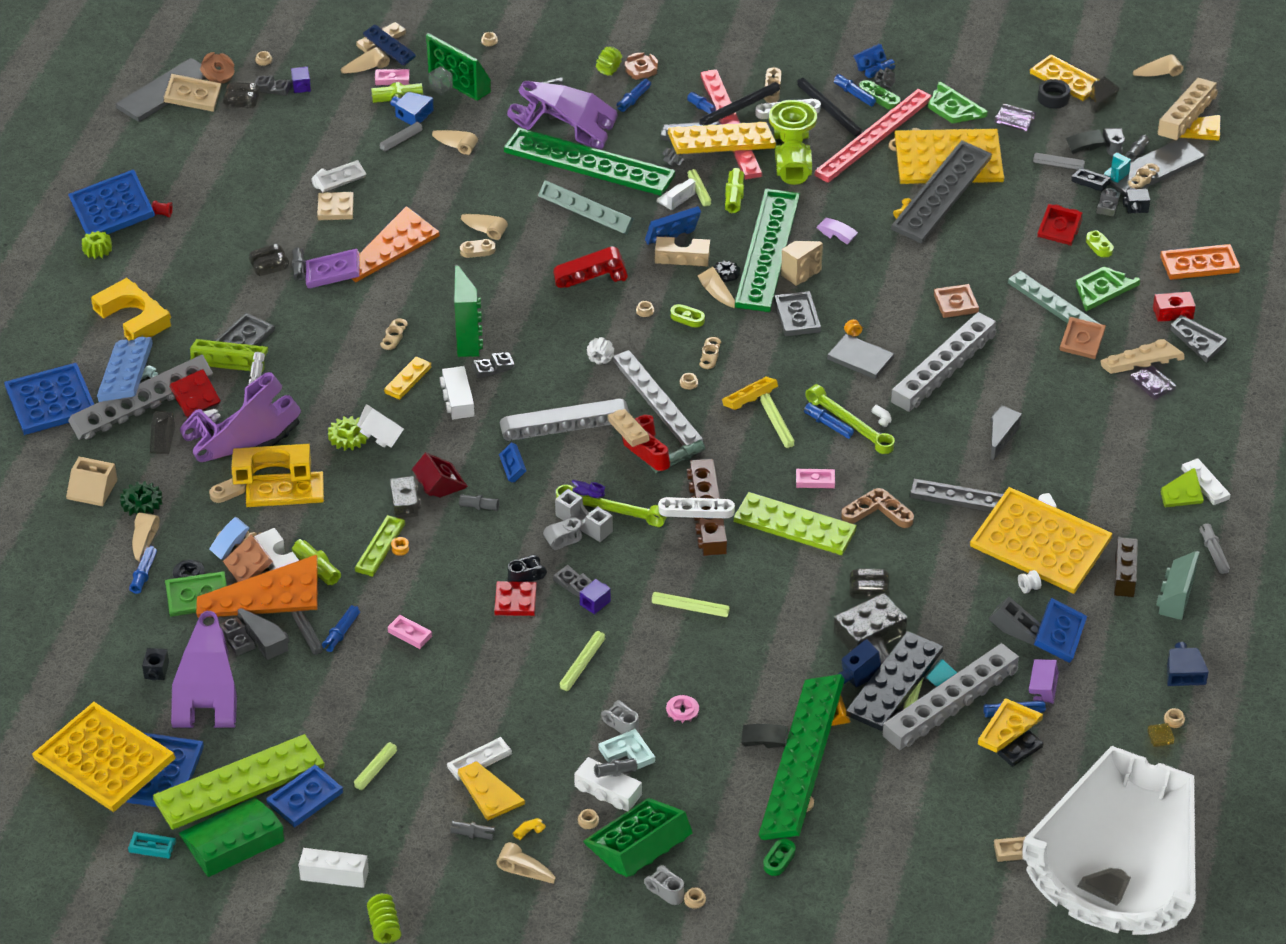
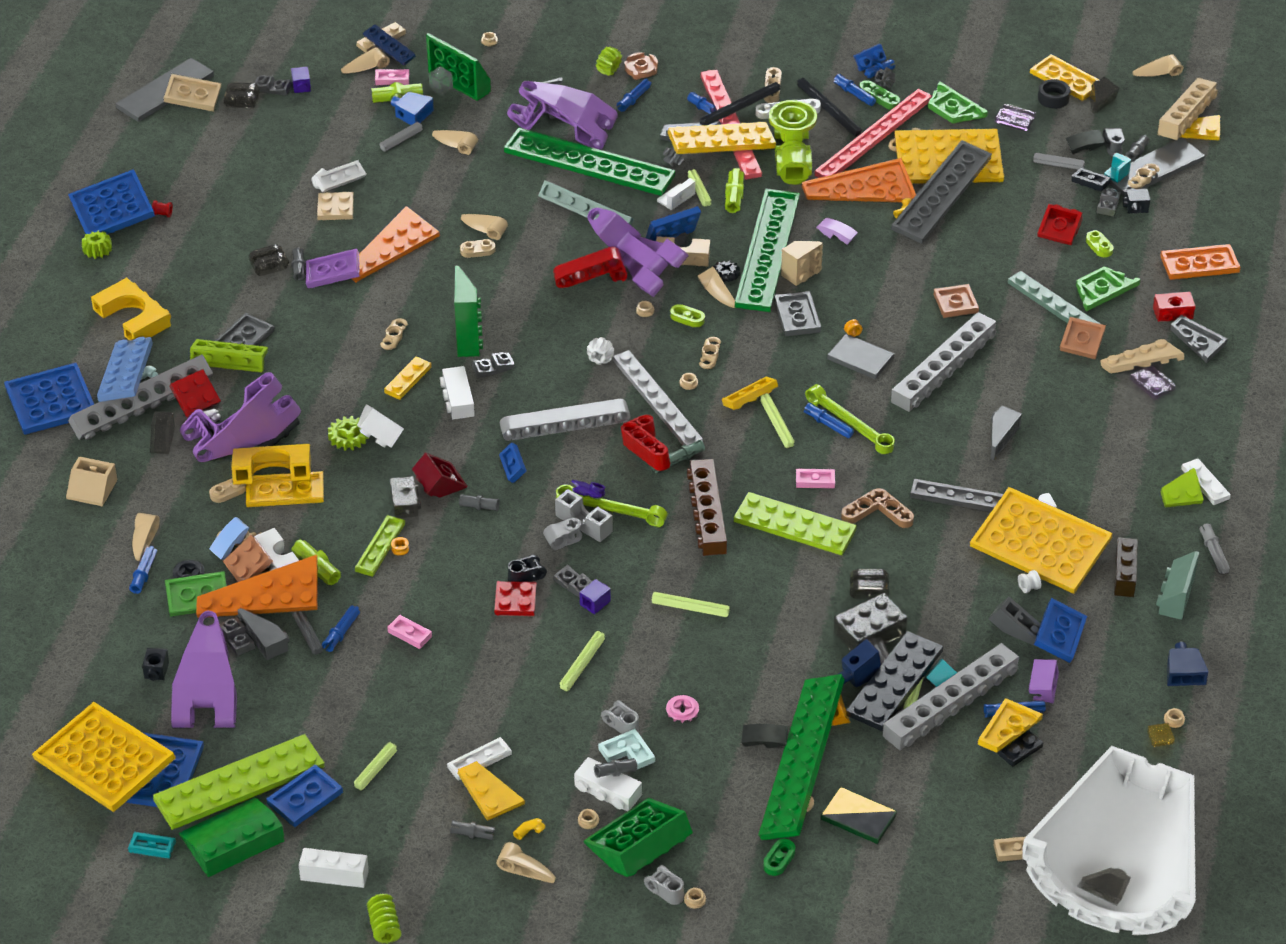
(141, 498): dark green gear -> none
(214, 75): nougat plate -> none
(257, 366): white axle -> none
(263, 58): tan plate -> none
(628, 427): tan plate -> none
(642, 256): none -> medium lavender piece
(696, 510): white beam -> none
(858, 815): none -> tile
(872, 183): none -> orange wing
(884, 415): white arm -> none

